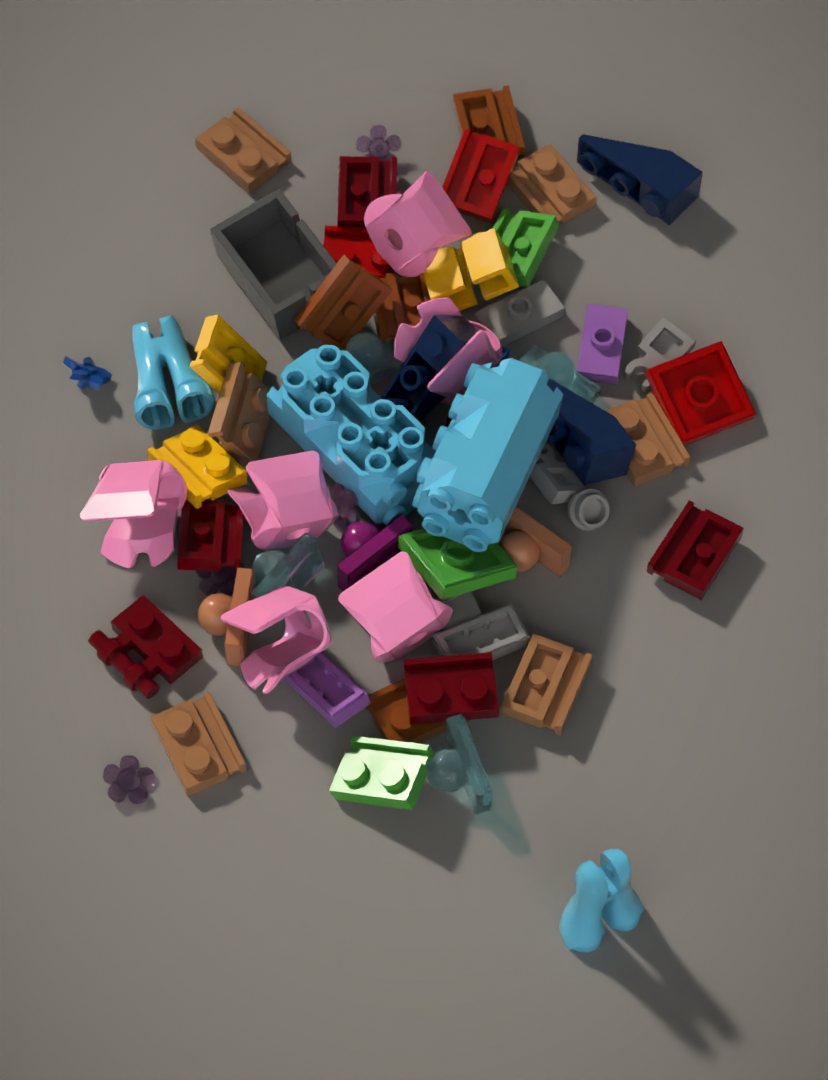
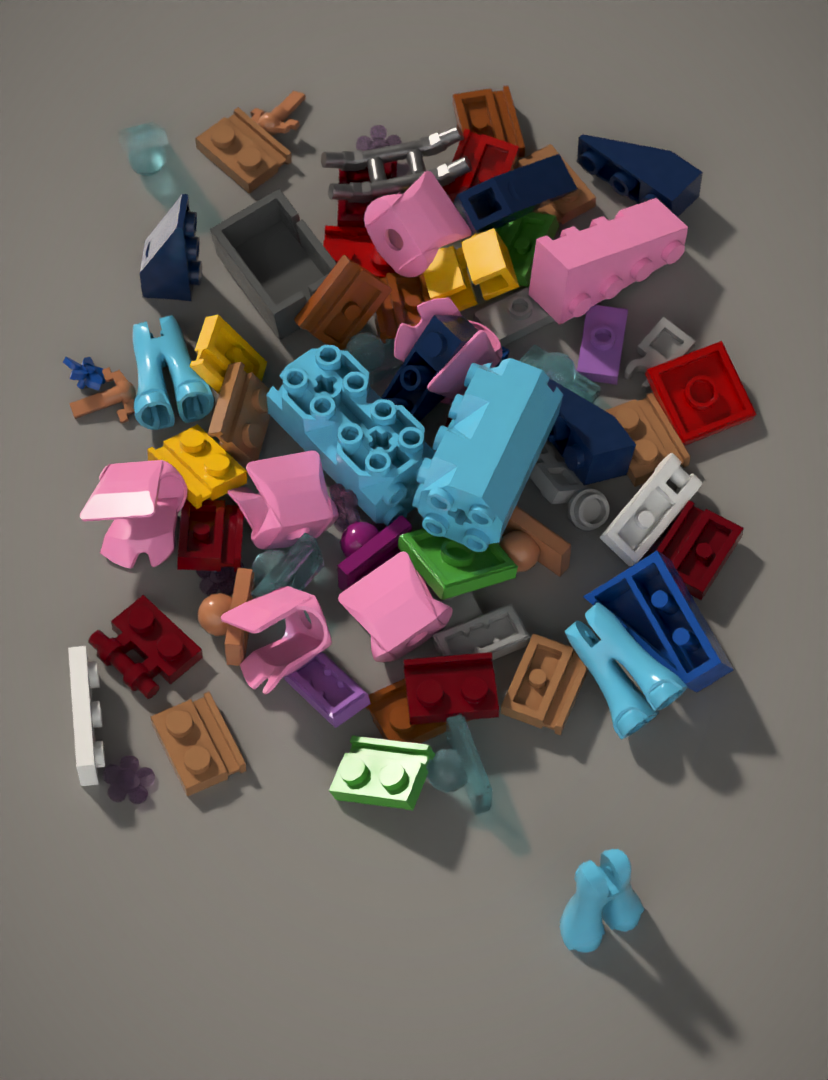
(86, 716): none -> white plate
(122, 392): none -> nougat piece
(145, 147): none -> clear light blue tile
(172, 255): none -> dark blue slope
(274, 121): none -> nougat piece
(374, 160): none -> flat silver piece
(514, 194): none -> dark blue slope
(603, 259): none -> bright pink wedge
(627, 705): none -> medium azure piece
(650, 510): none -> white plate
(664, 620): none -> blue wedge

